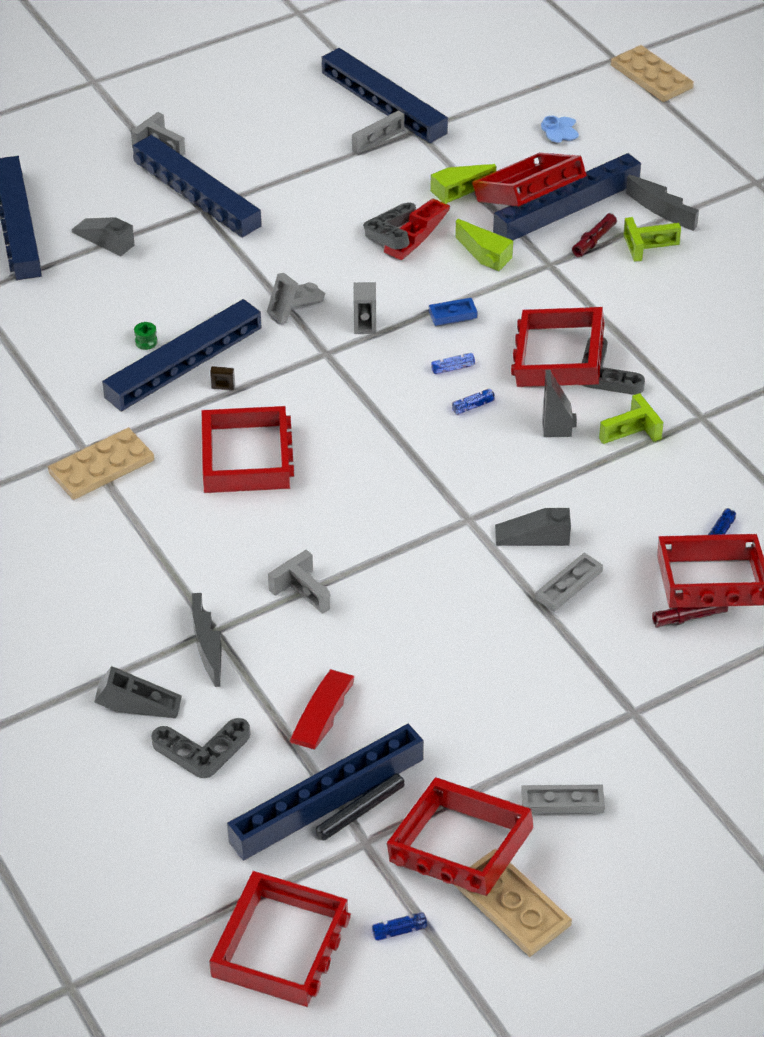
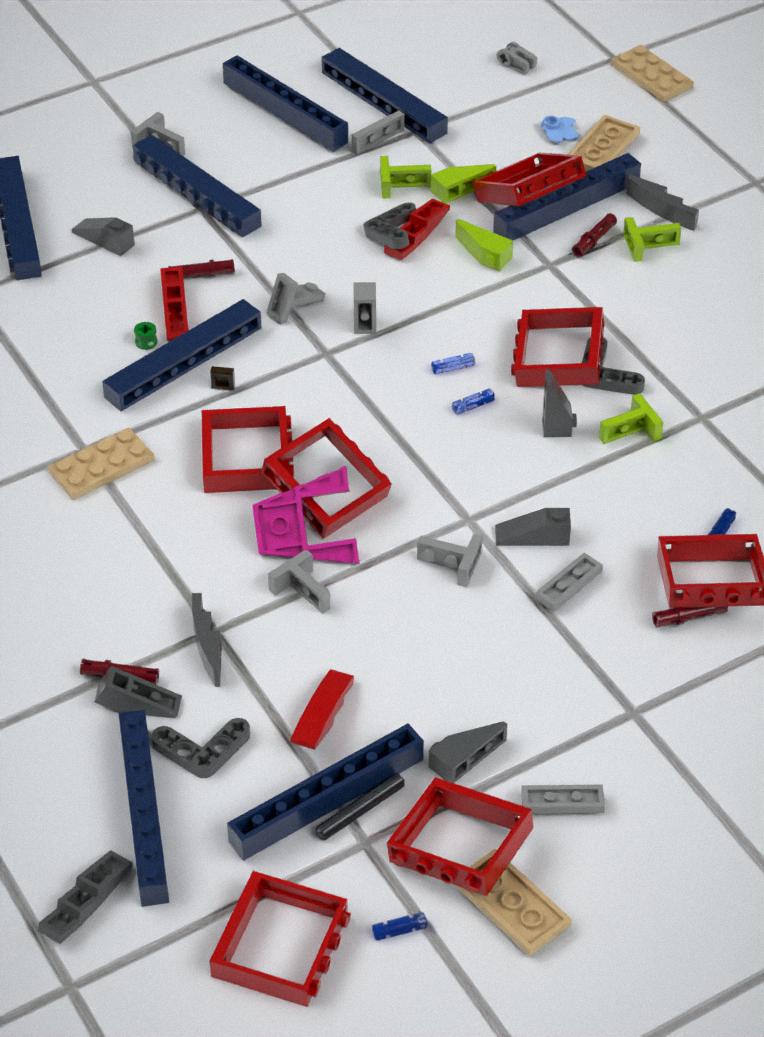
(85, 897): none -> dark grey slope
(99, 669): none -> dark red pin
(143, 809): none -> dark blue brick
(174, 302): none -> red slope
(207, 268): none -> dark red pin
(282, 523): none -> dark pink wing
(285, 103): none -> dark blue brick
(313, 513): none -> red window
(402, 176): none -> lime bracket
(452, 555): none -> light grey bracket
(453, 311): blue plate -> none
(464, 750): none -> dark grey slope
(518, 58): none -> light grey piece
(605, 141): none -> tan plate

